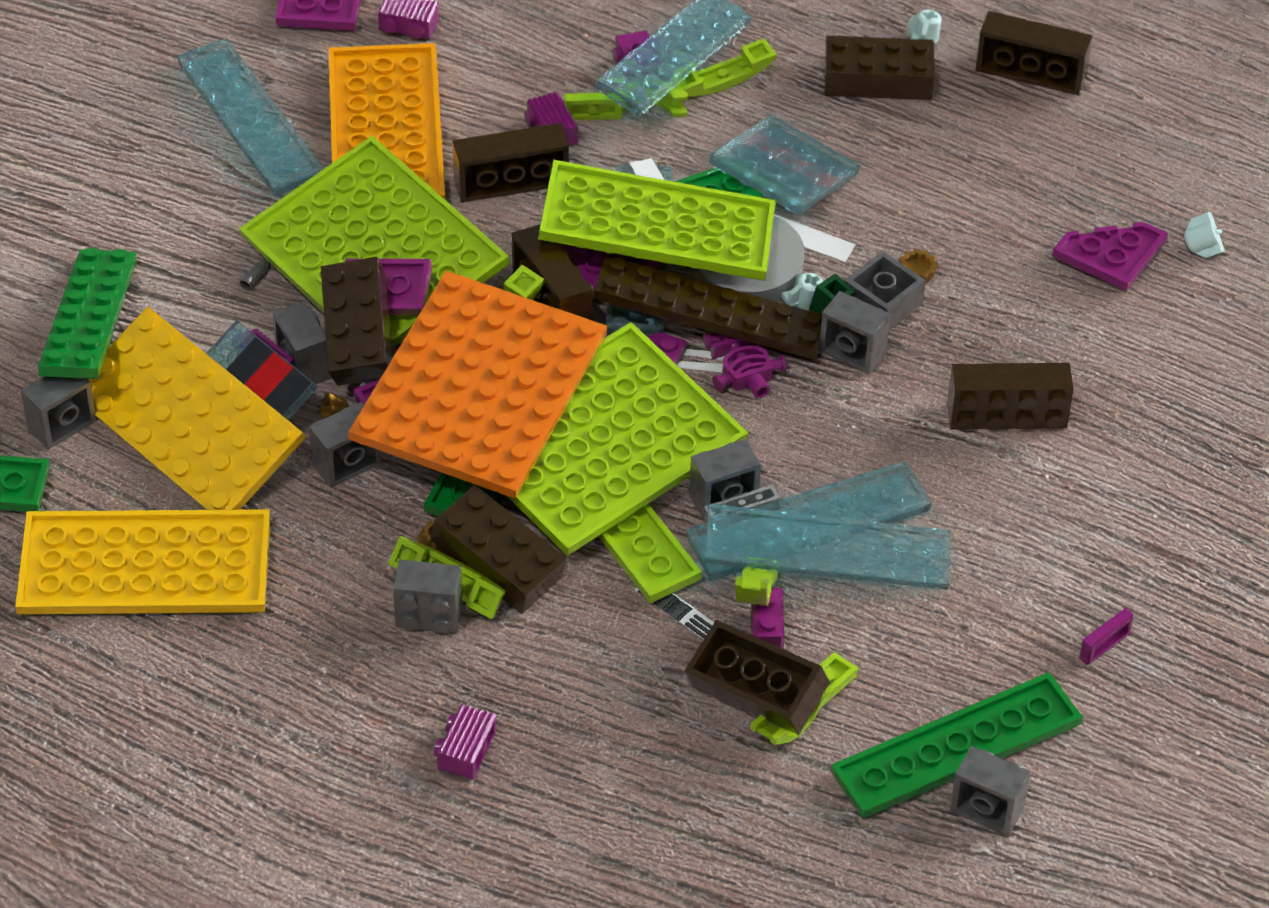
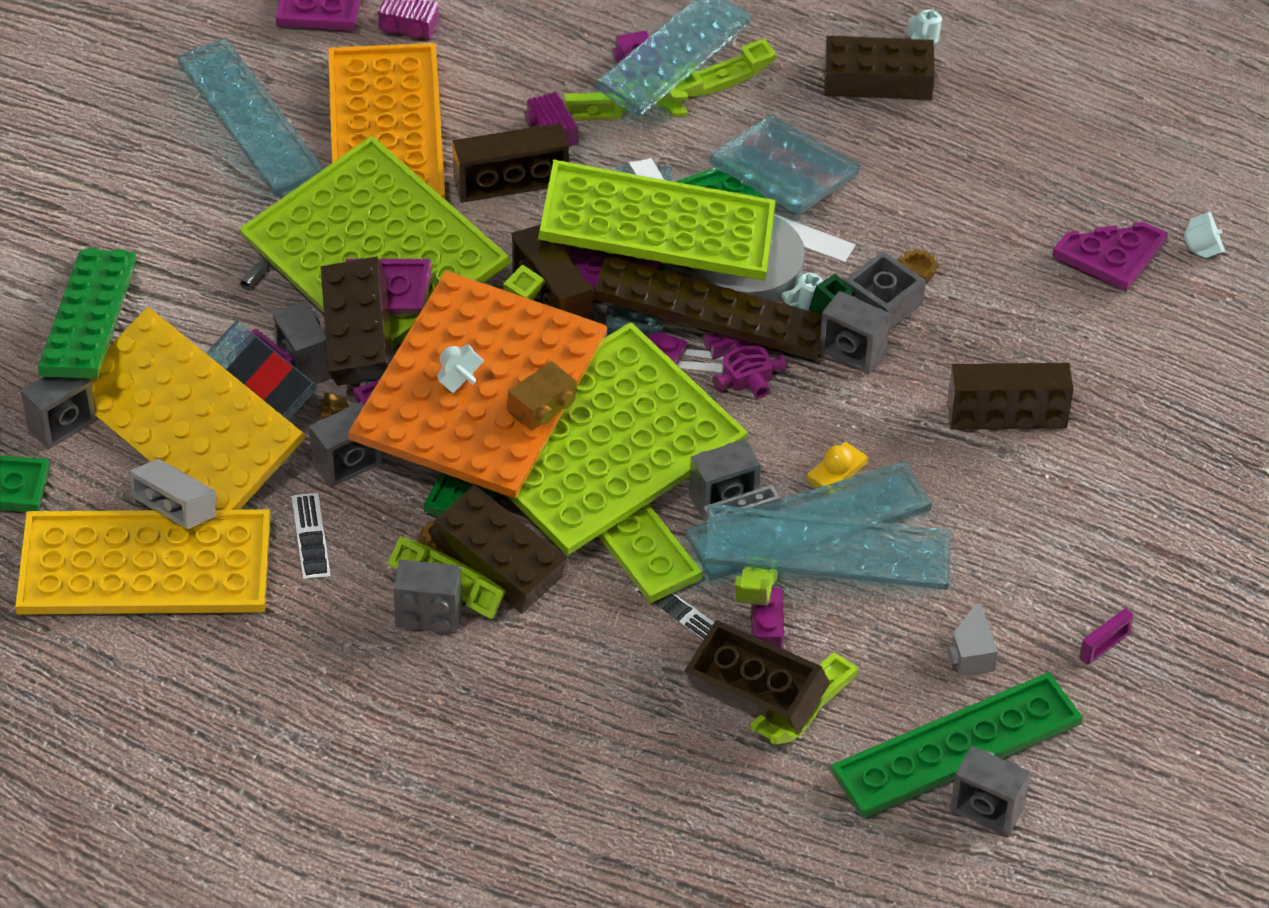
(173, 493): none -> light grey brick
(310, 535): none -> sticker
(458, 366): none -> light aqua piece
(466, 741): magenta brick -> none
(541, 395): none -> pearl gold brick
(838, 464): none -> yellow tile
(973, 645): none -> light grey slope
(1033, 53): dark brown brick -> none

